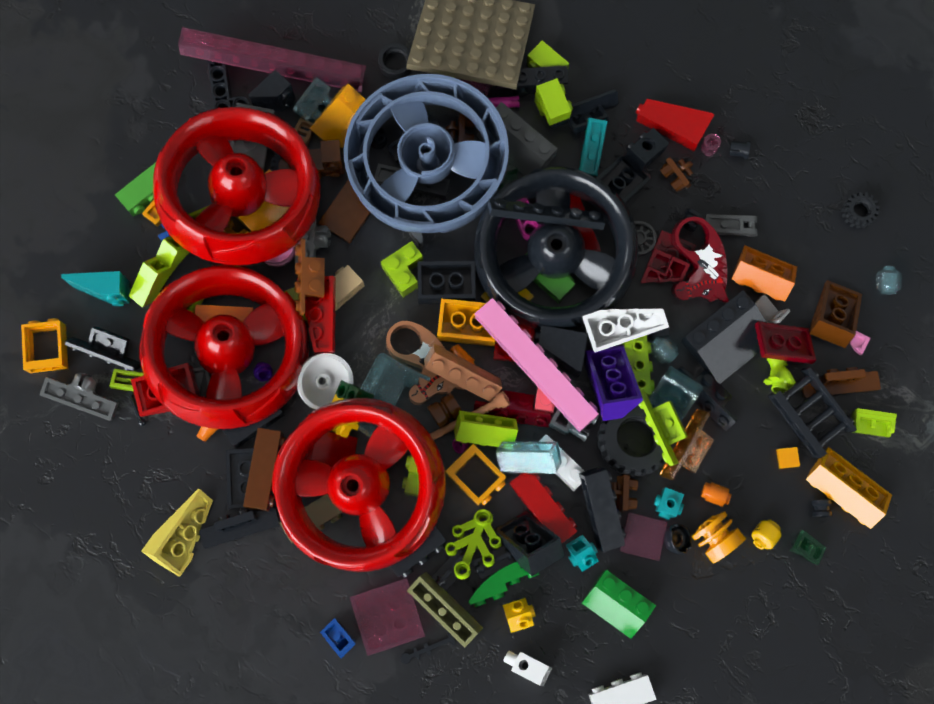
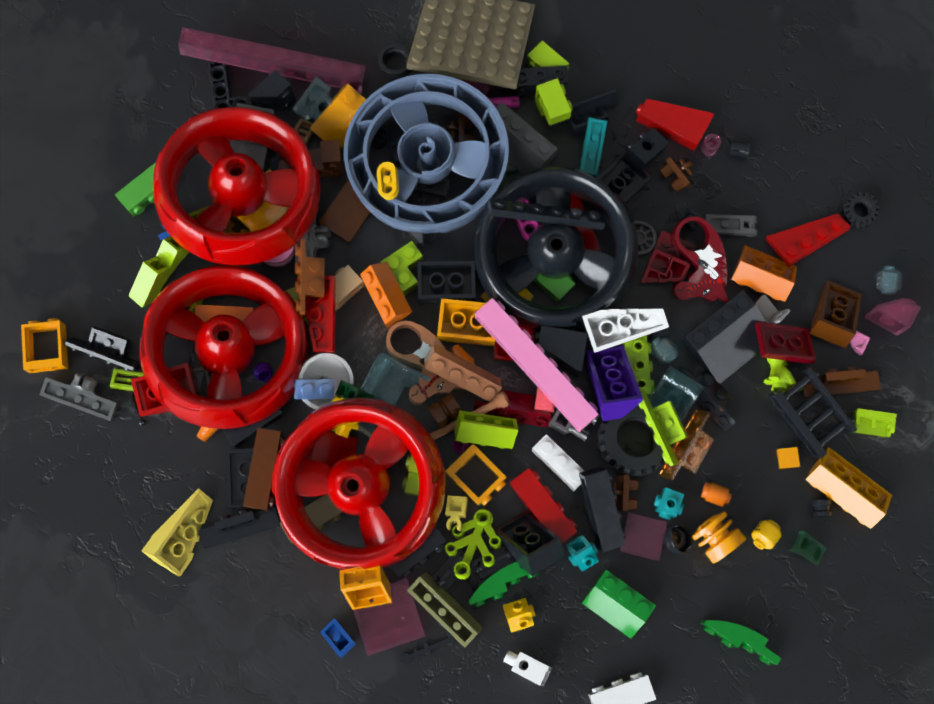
(107, 286): teal slope -> none
(151, 214): light orange plate -> none
(314, 389): none -> medium blue plate
(373, 586): none -> light orange window
(386, 293): none -> orange slope
(388, 182): none -> yellow plate
(456, 509): none -> light yellow plate
(529, 457): clear light blue brick -> none
(735, 634): none -> green slope
(805, 239): none -> red wing
(894, 315): none -> clear pink slope

